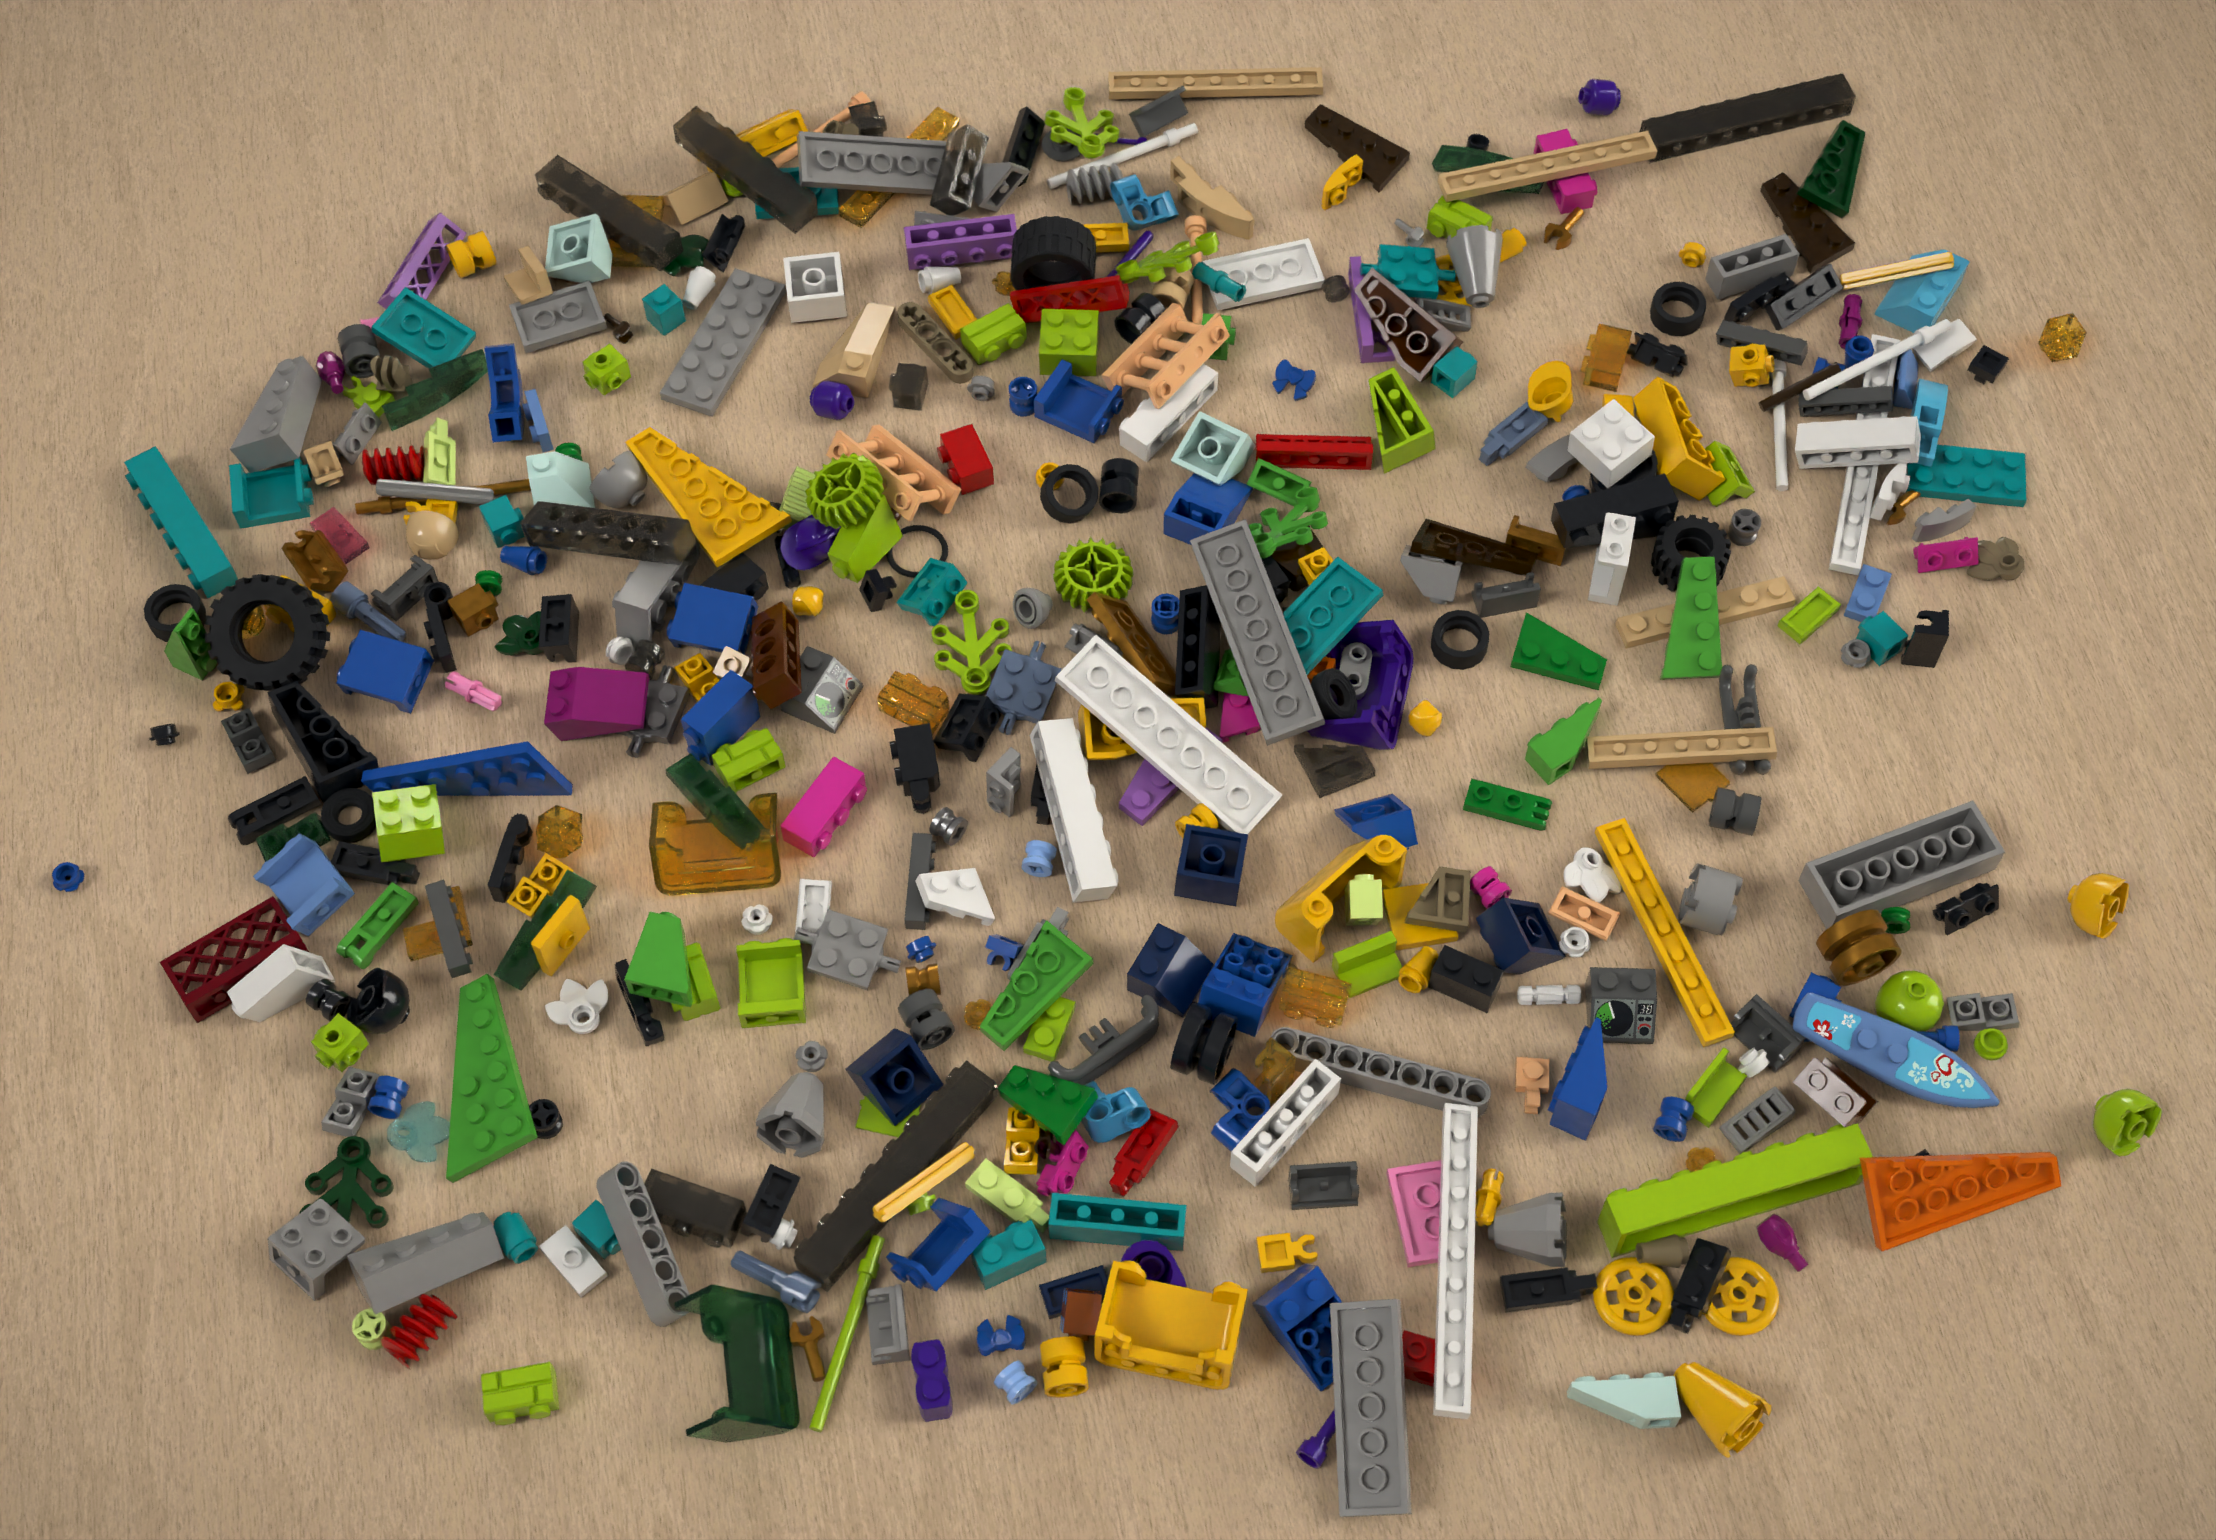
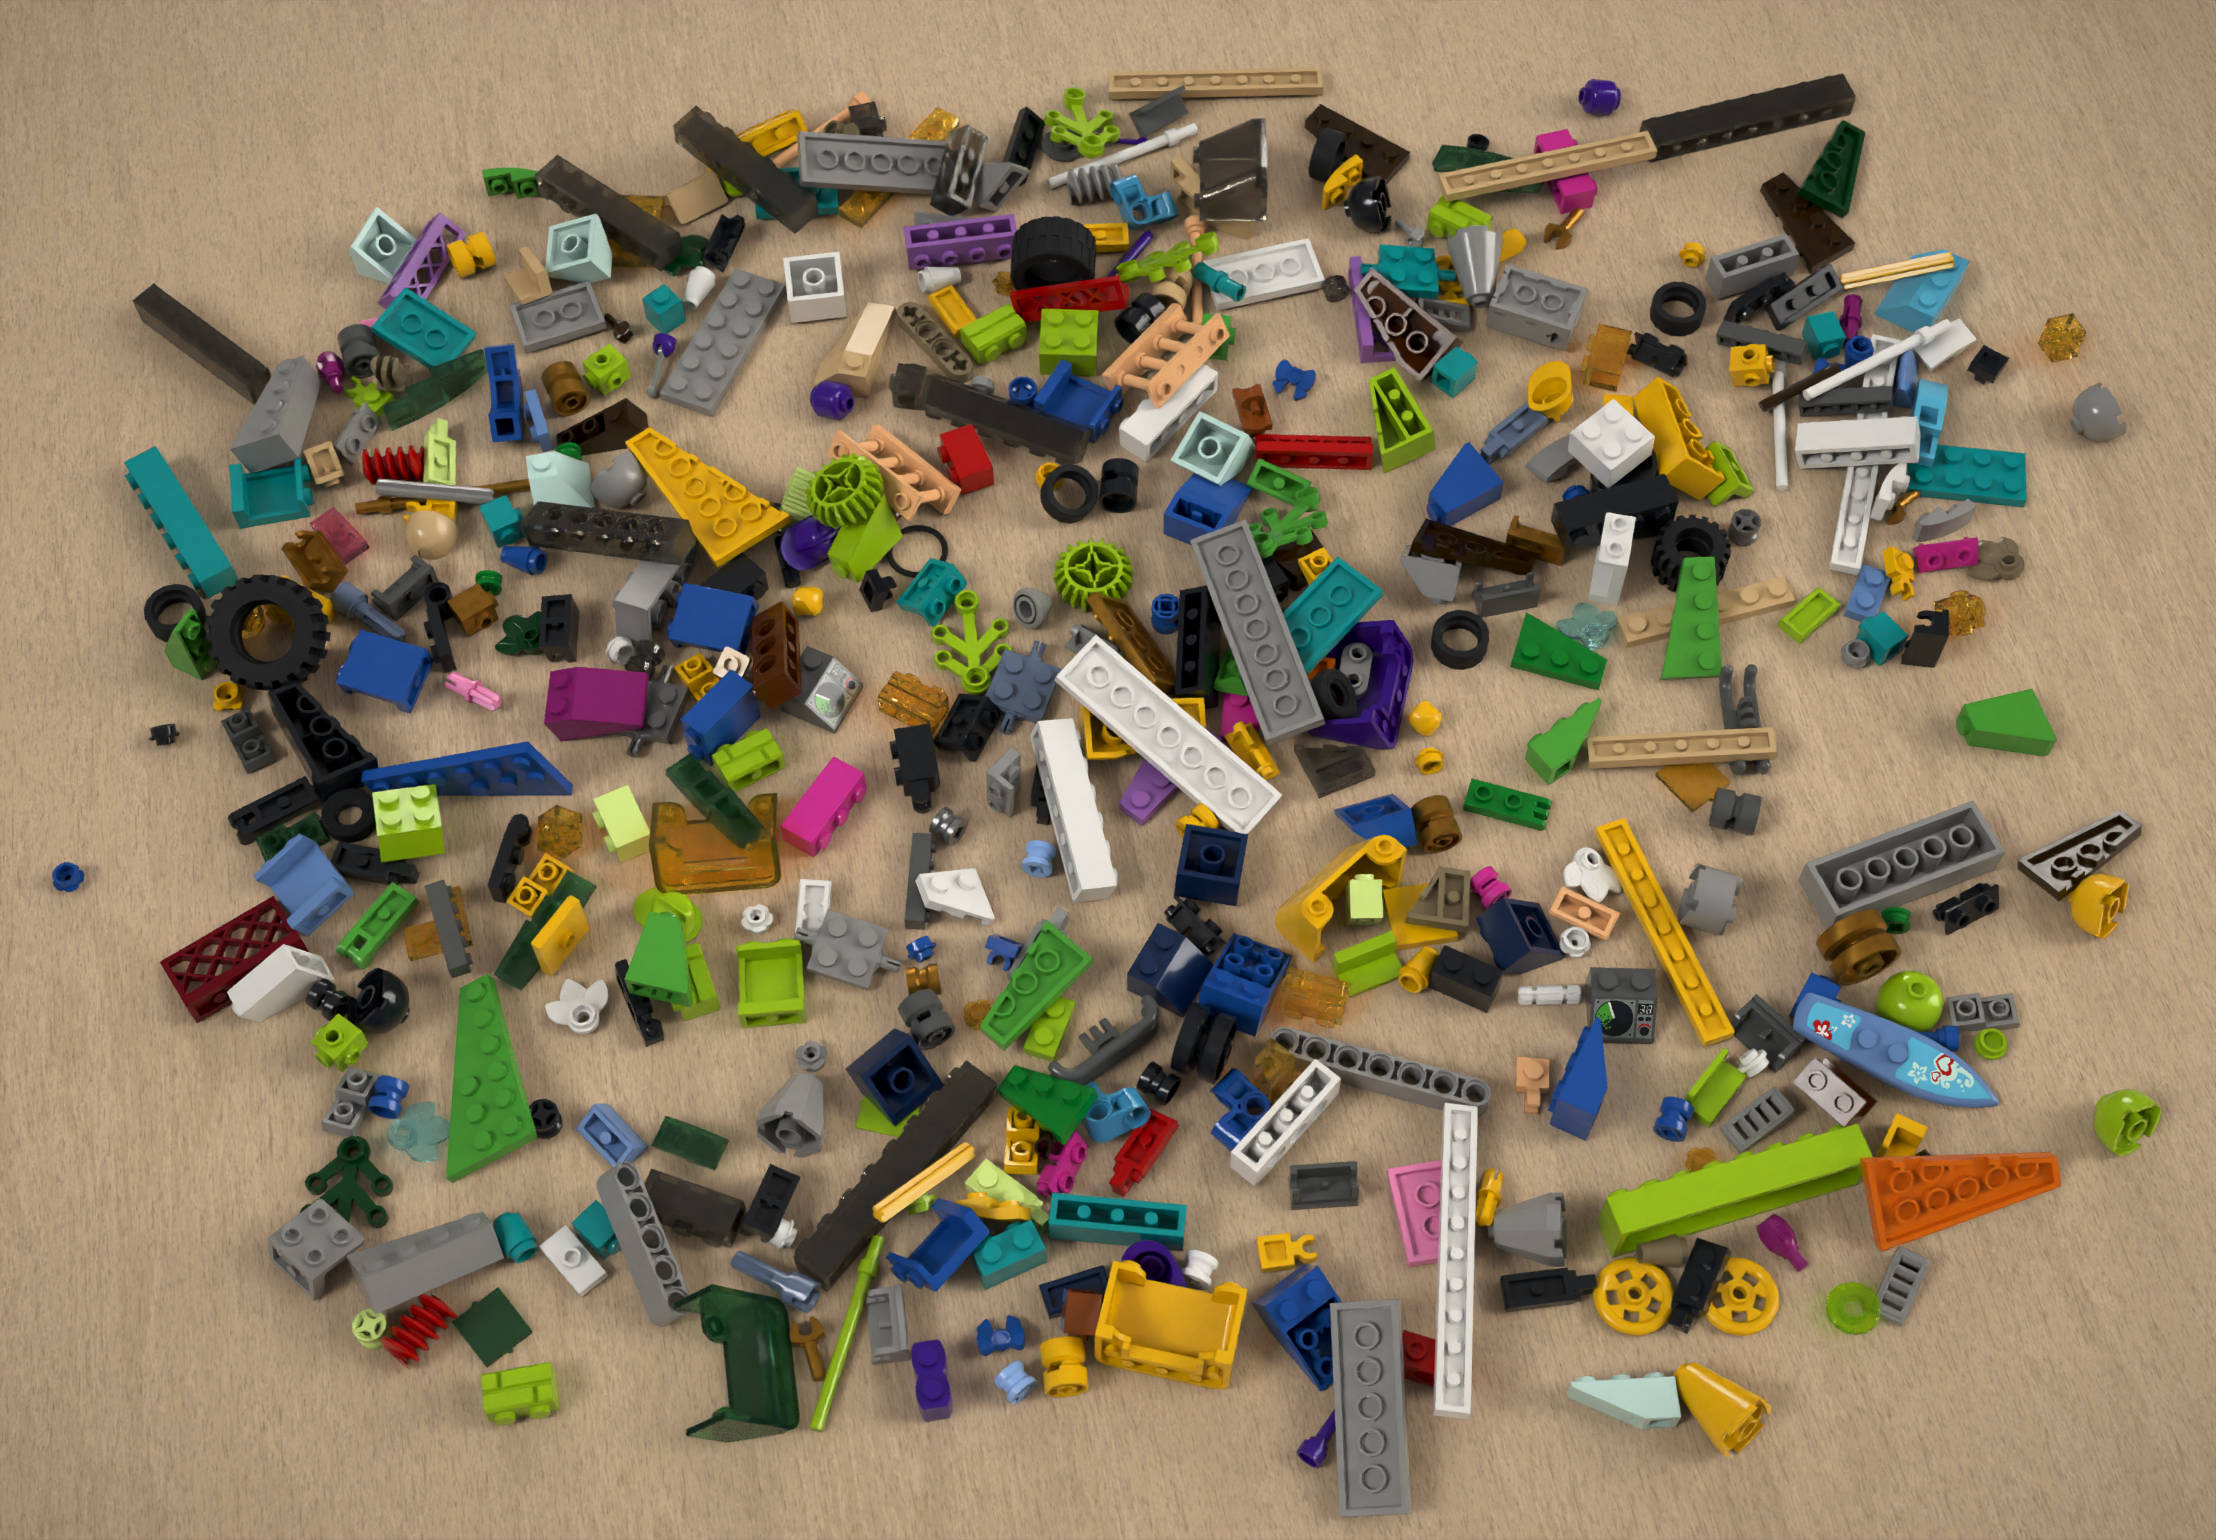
(202, 343): none -> clear smoke brick
(380, 247): none -> light aqua slope
(492, 1327): none -> clear green piece
(509, 180): none -> bright green slope
(565, 388): none -> pearl gold wheel
(606, 429): none -> dark brown slope
(611, 1135): none -> medium blue slope
(623, 822): none -> yellowish green brick
(663, 347): none -> hinge
(670, 902): none -> lime piece
(690, 1143): none -> clear green slope
(994, 1210): none -> yellow slope
(1004, 419): none -> clear smoke brick
(1156, 1082): none -> black wheel
(1185, 916): none -> black hinge
(1199, 1269): none -> white wheel
(1233, 174): none -> clear smoke windscreen
(1250, 749): none -> yellow hinge
(1252, 410): none -> dark orange hips
(1327, 154): none -> black tyre
(1369, 205): none -> black cylinder
(1429, 761): none -> yellow plate
(1436, 824): none -> pearl gold wheel
(1463, 488): none -> blue slope
(1536, 307): none -> light grey piece
(1588, 625): none -> clear light blue plate
(1823, 335): none -> teal brick
(1864, 1297): none -> clear neon green piece
(1899, 568): none -> yellow plate
(1901, 1137): none -> yellow panel
(1909, 1266): none -> light grey slope
(1965, 612): none -> clear yellow brick
(2007, 724): none -> bright green slope
(2071, 859): none -> dark brown wing
(2096, 415): none -> light grey cylinder

